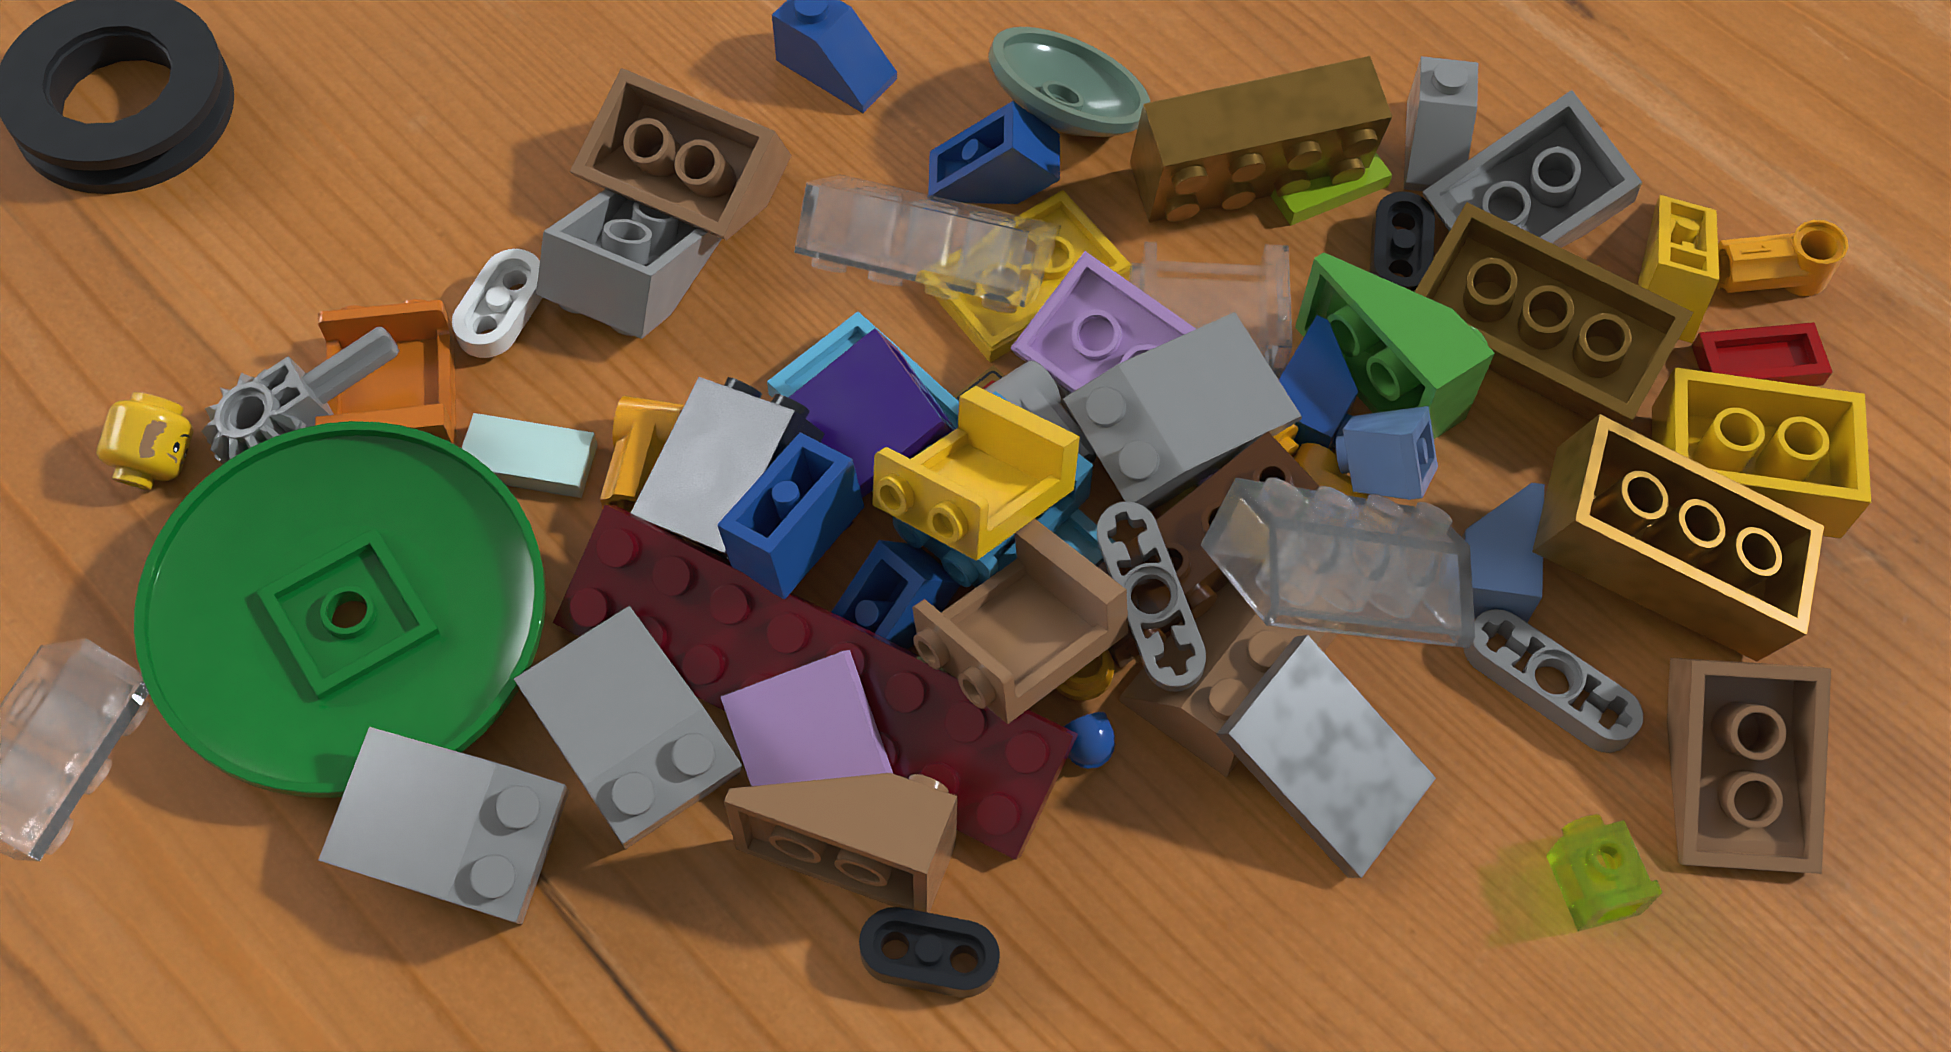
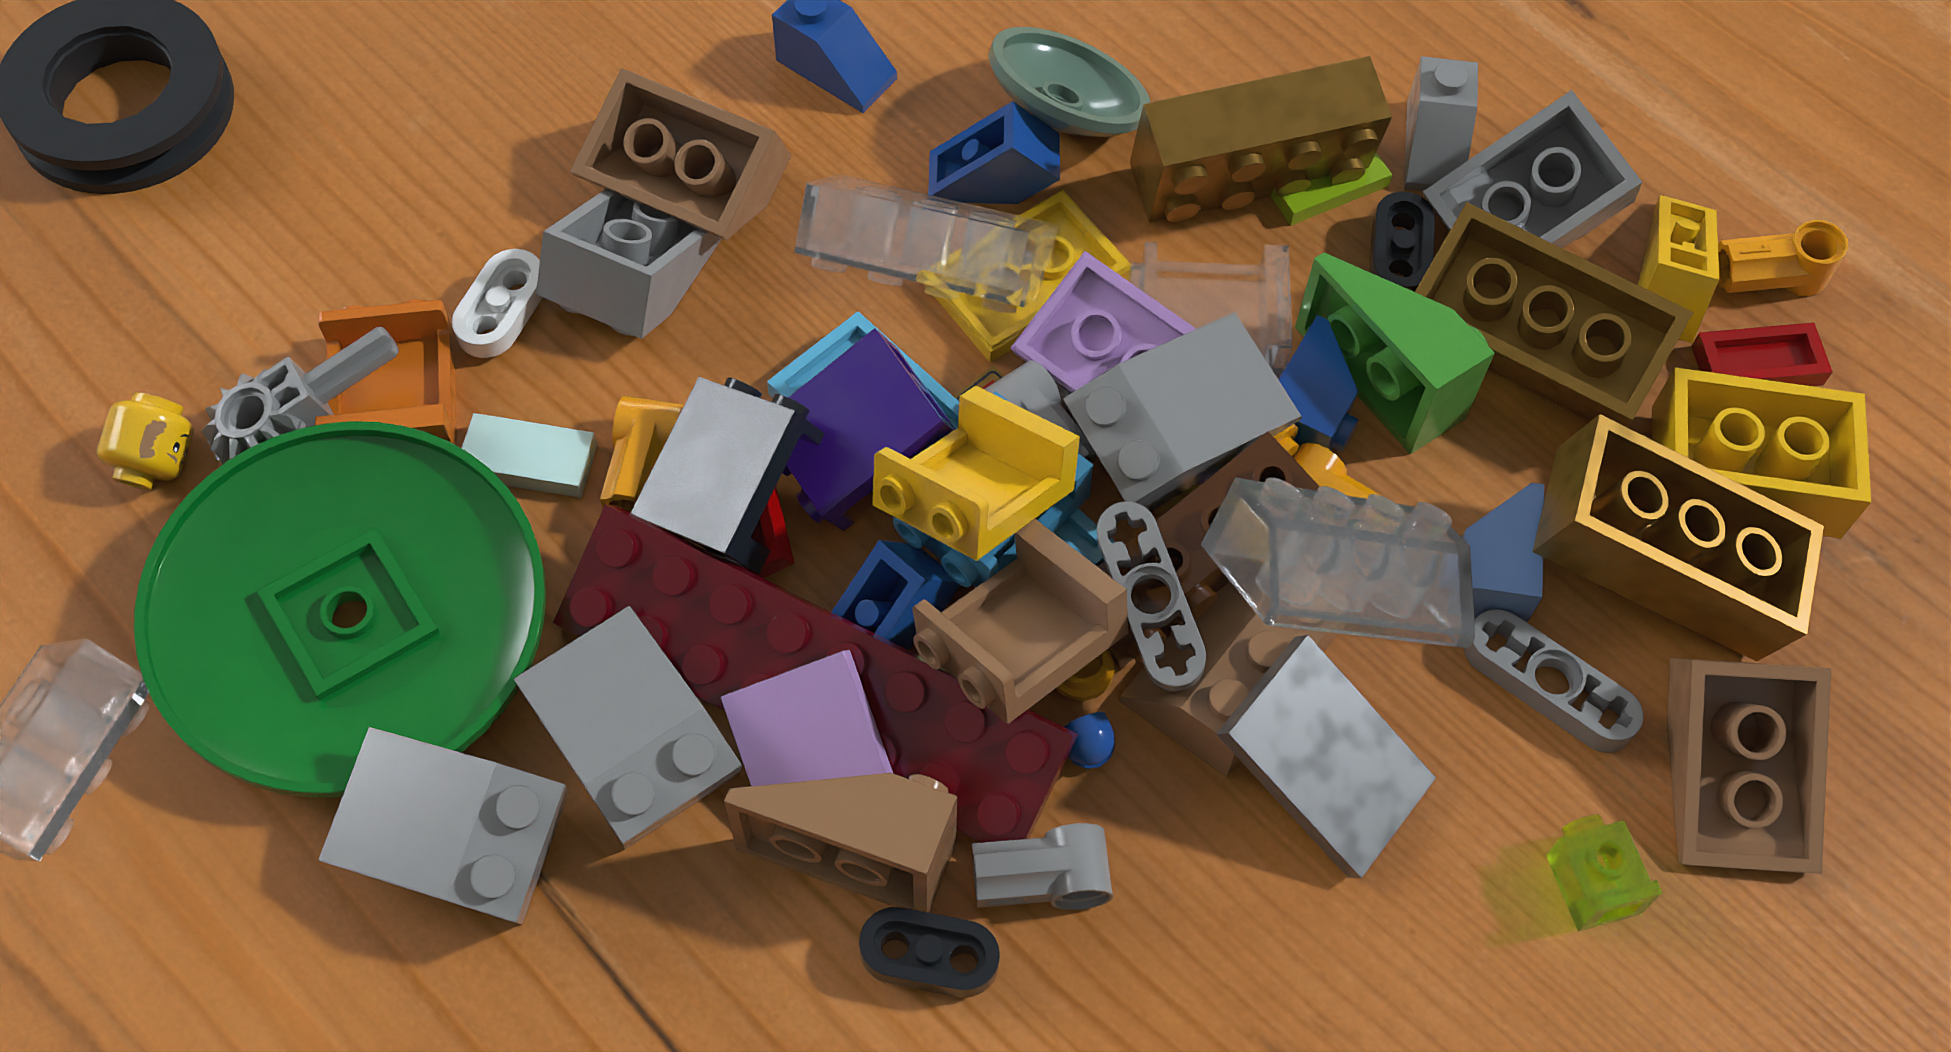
(792, 515): blue brick -> none
(1062, 867): none -> light grey piece
(1389, 453): medium blue slope -> none

